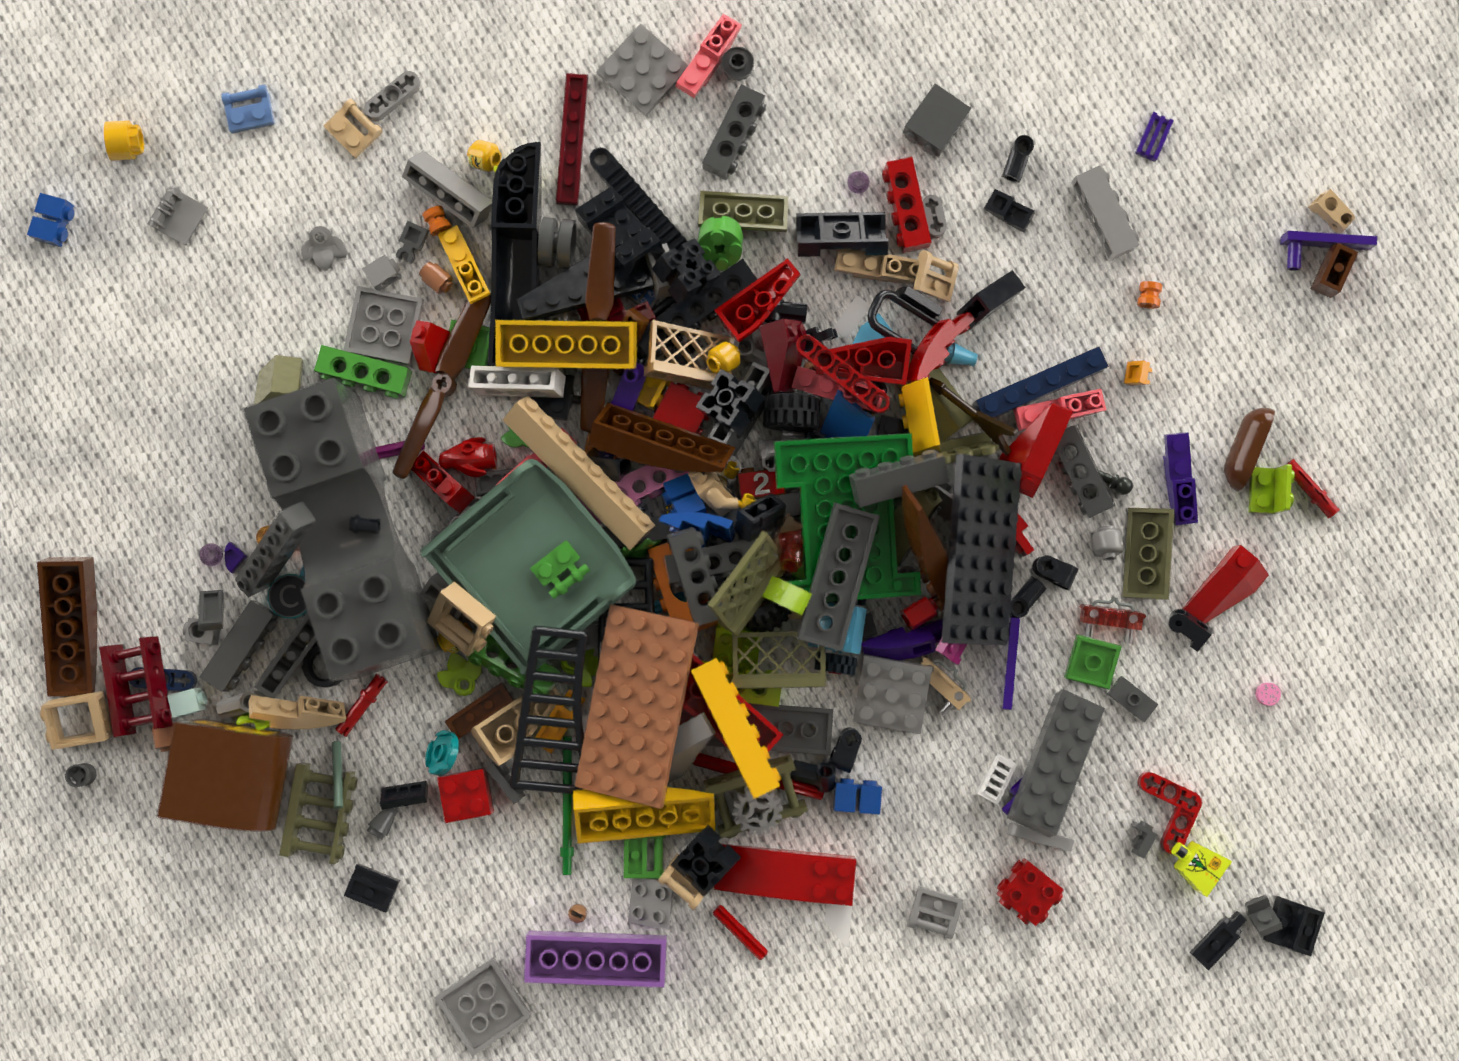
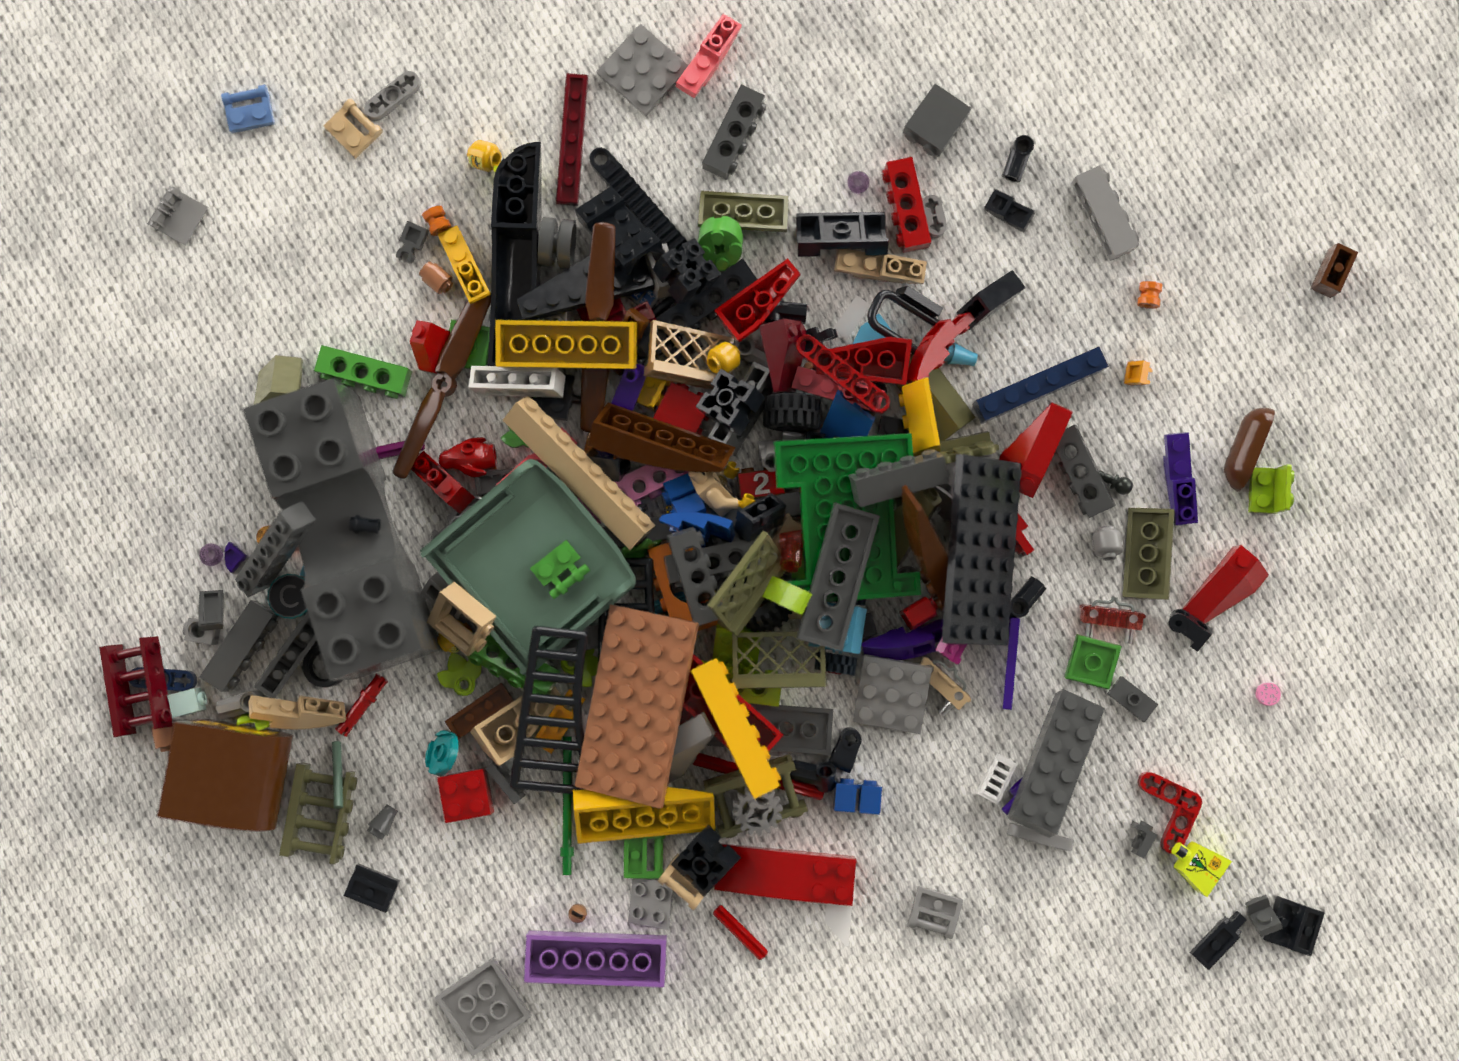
(54, 209): blue piece -> none
(68, 624): reddish brown slope -> none
(74, 775): dark grey wheel -> none
(99, 716): tan window -> none
(123, 140): yellow piece -> none
(324, 251): light grey plate -> none
(382, 272): light grey brick -> none
(382, 325): light grey plate -> none
(404, 795): black plate -> none
(447, 189): light grey brick -> none
(737, 63): dark grey plate -> none
(933, 283): tan plate -> none
(992, 427): dark brown piece -> none
(1029, 892): red brick -> none
(1058, 573): black piece -> none
(1081, 404): coral slope -> none
(1161, 120): dark purple tile -> none
(1297, 239): dark purple piece -> none
(1313, 490): red pin -> none
(1332, 211): tan leg -> none

